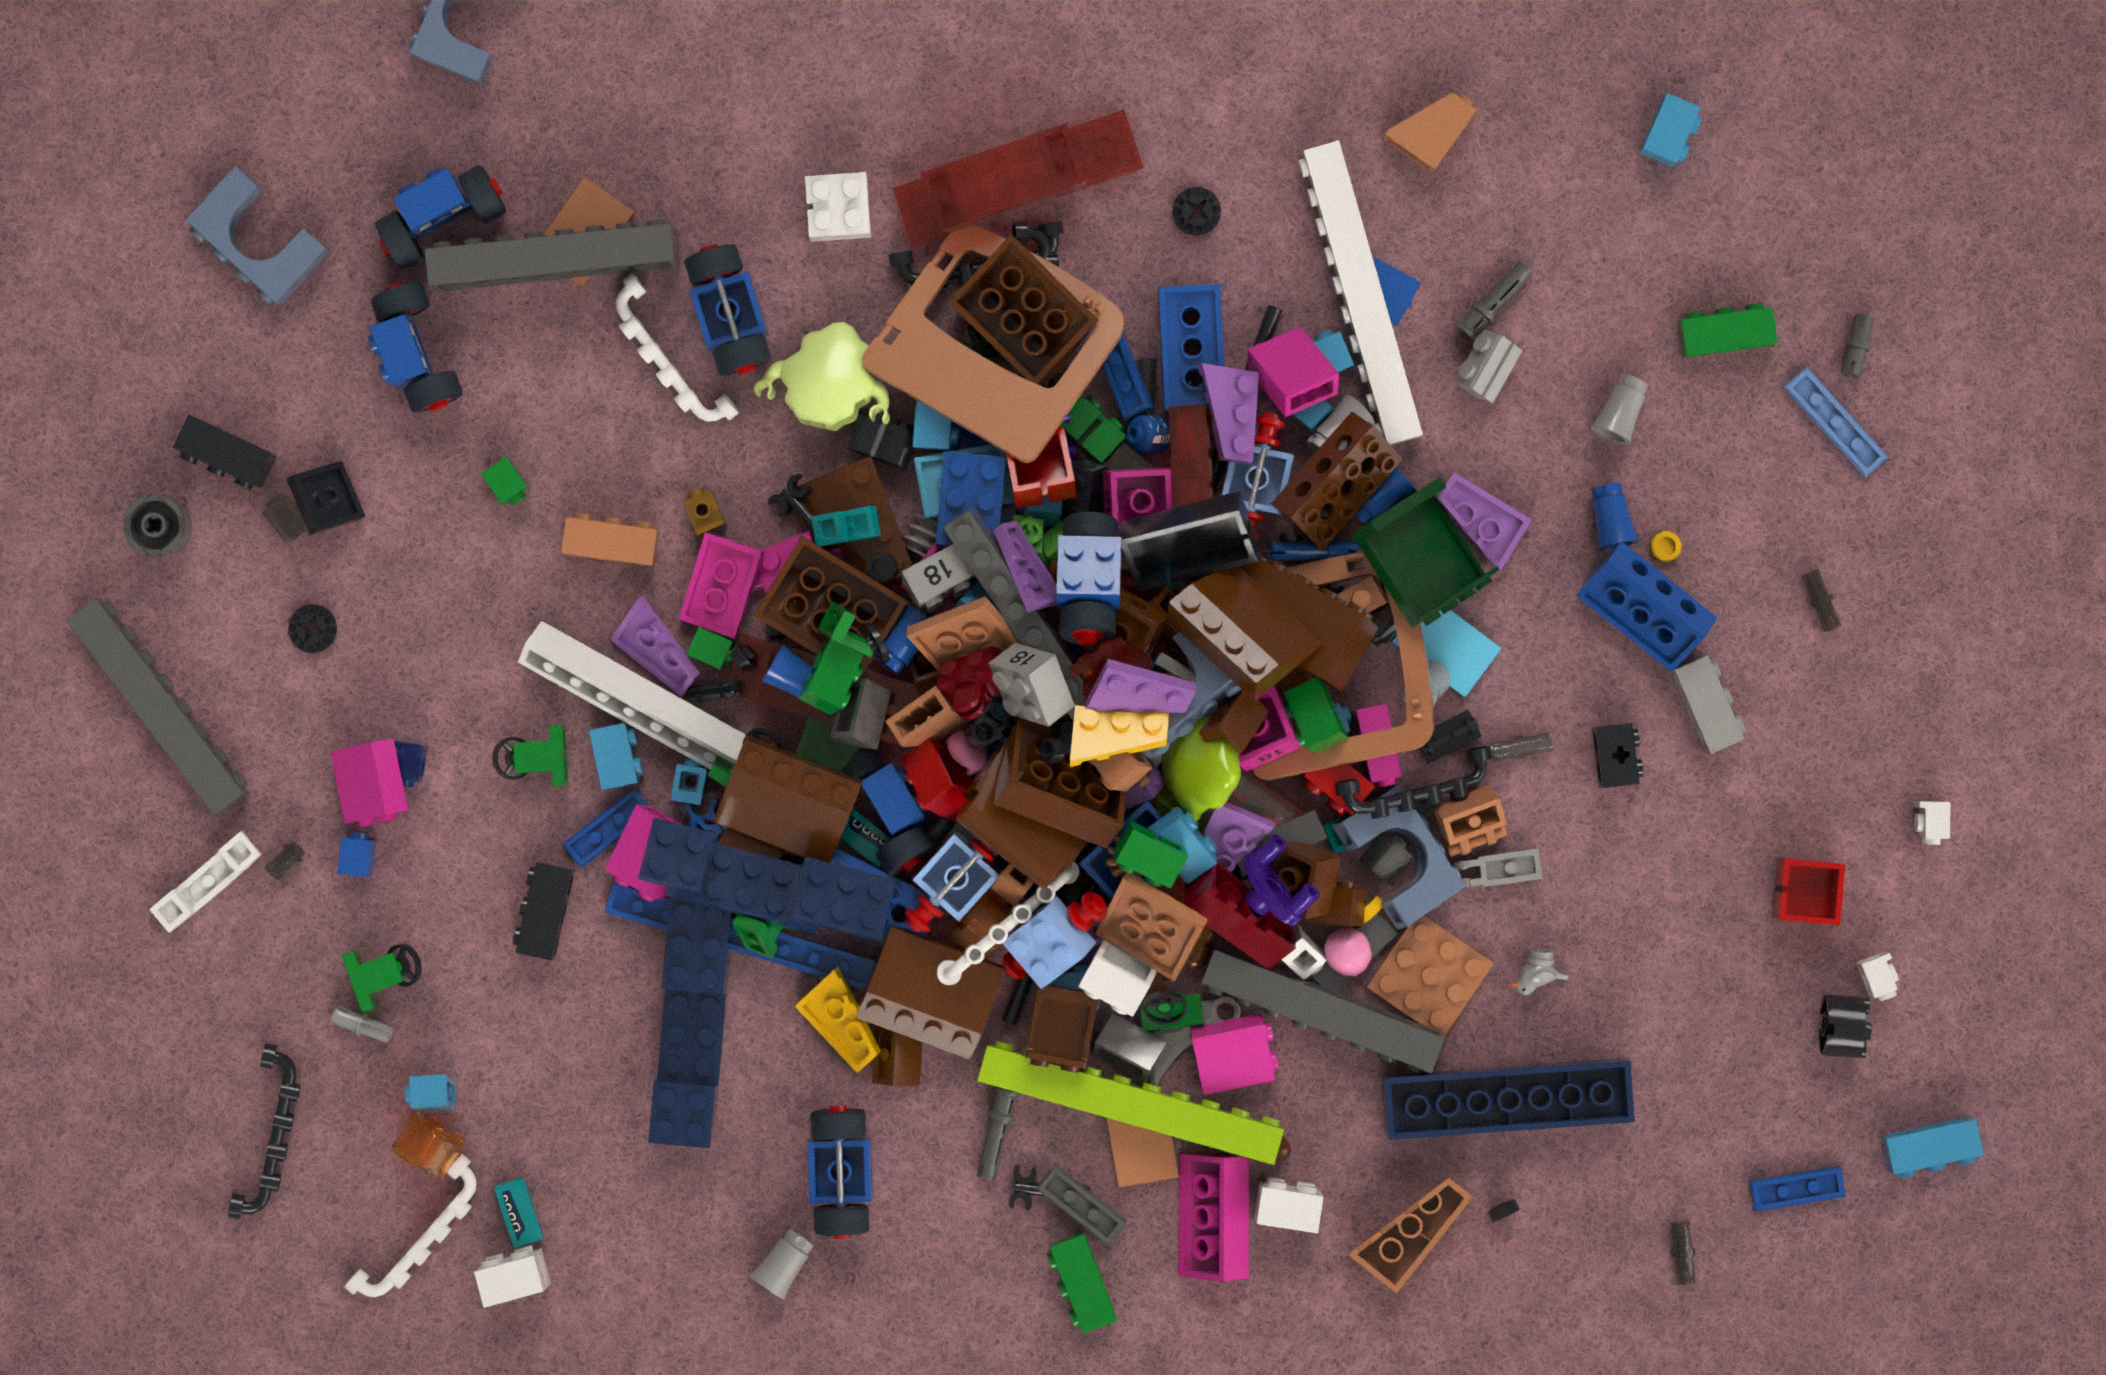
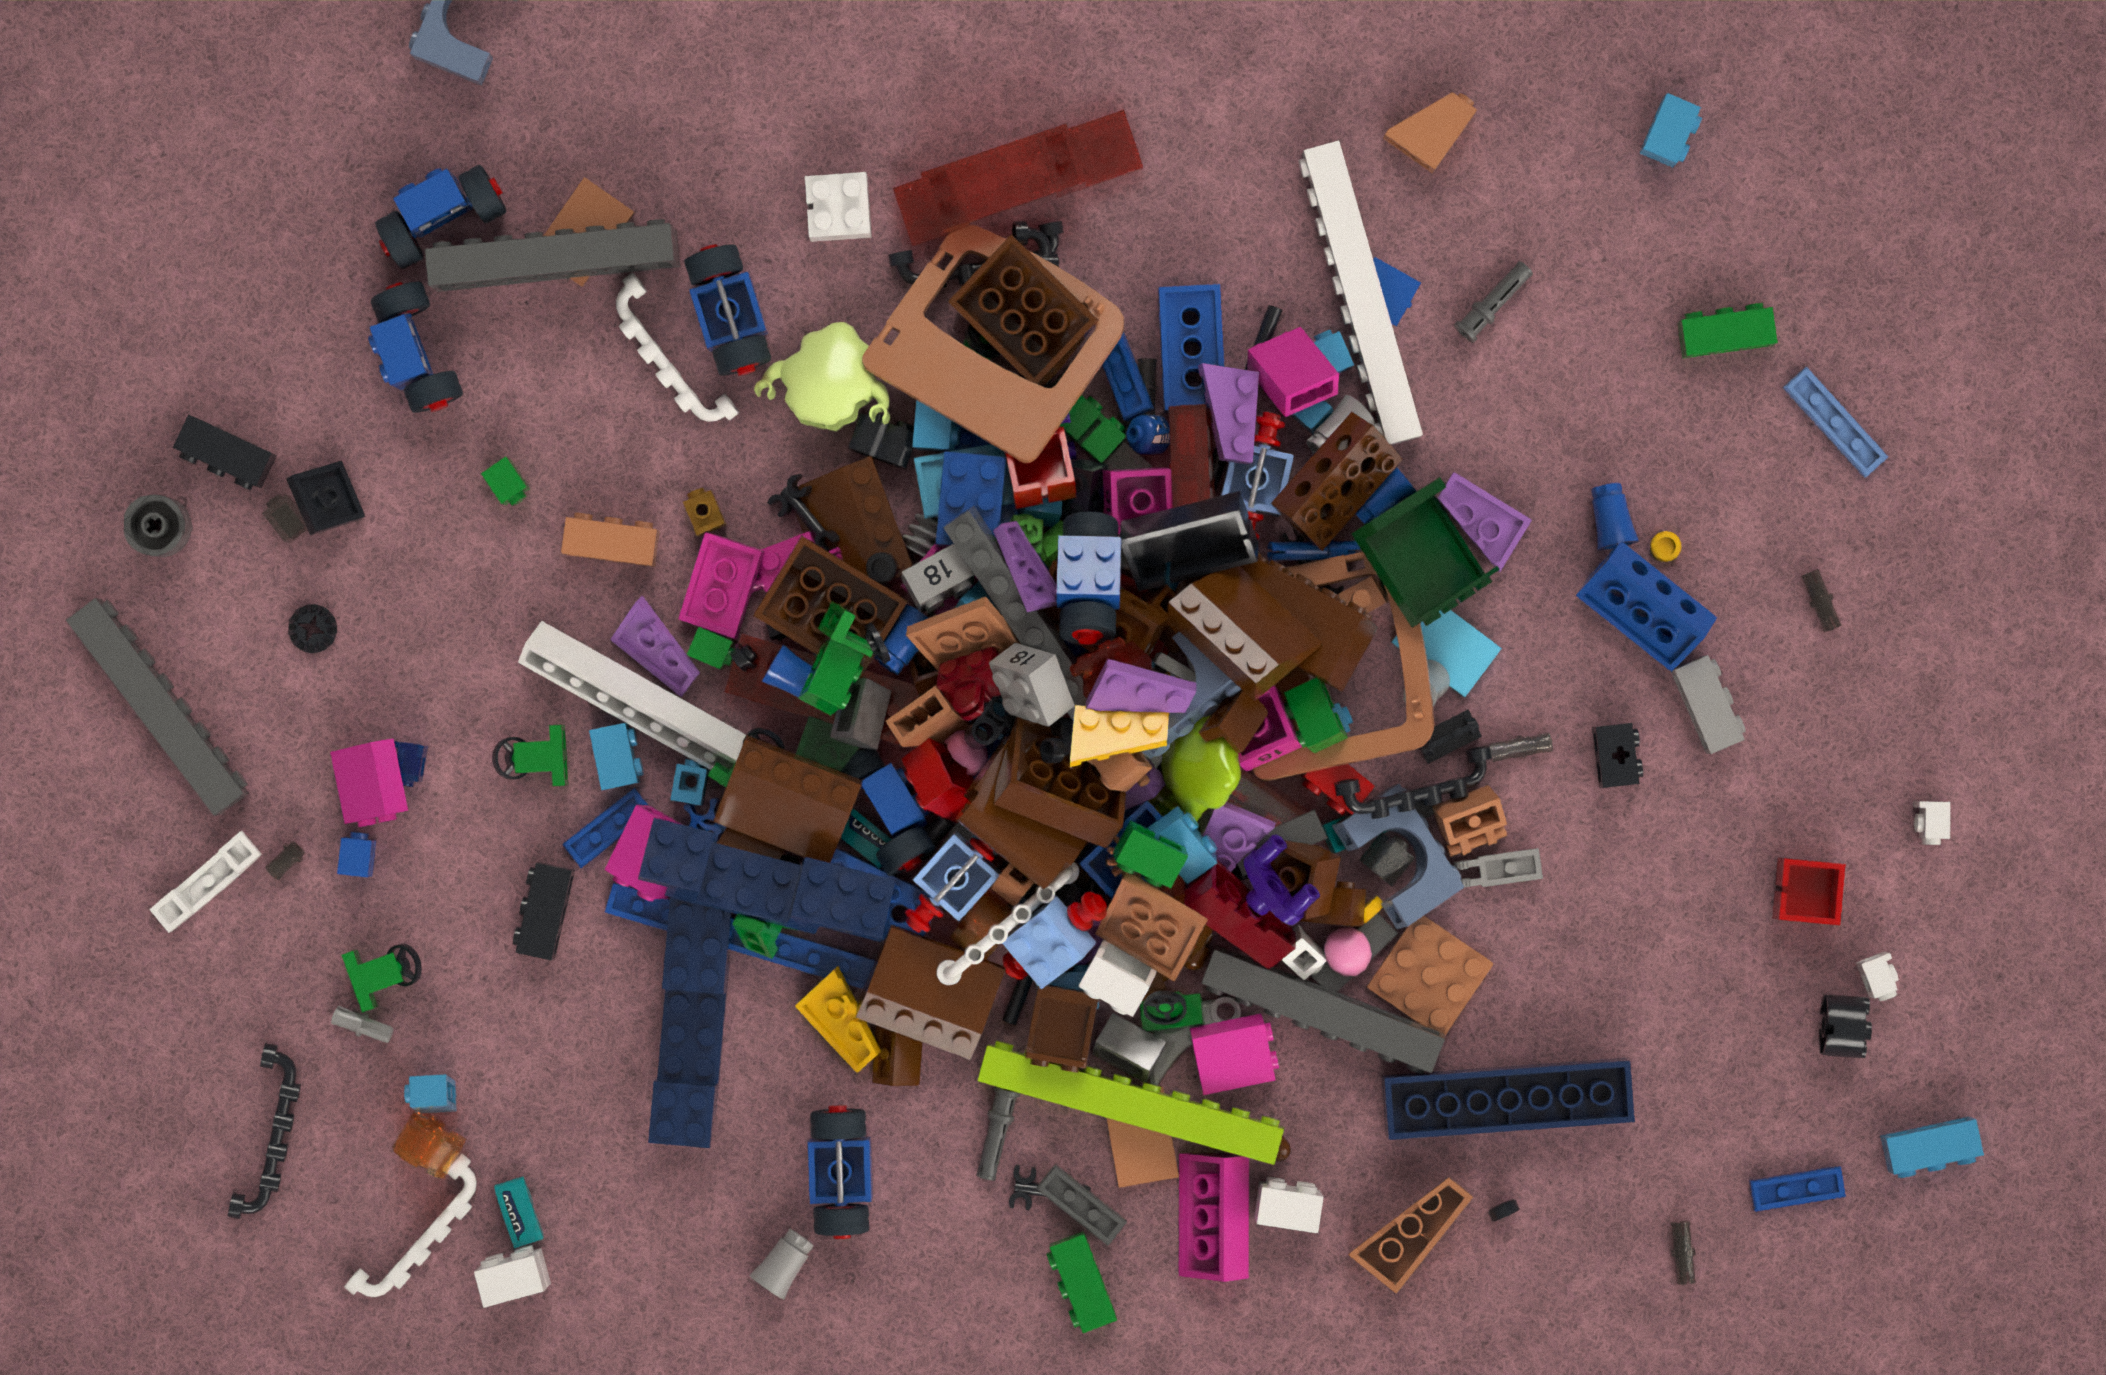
(216, 222): sand blue arch -> none
(714, 691): black axle -> none
(846, 526): teal slope -> none
(1196, 226): black gear -> none
(1381, 769): dark pink brick -> none
(1386, 627): black brick -> none
(1488, 366): light grey brick -> none
(1537, 971): light grey animal -> none
(1621, 410): light grey plant -> none
(1857, 345): dark grey pin -> none

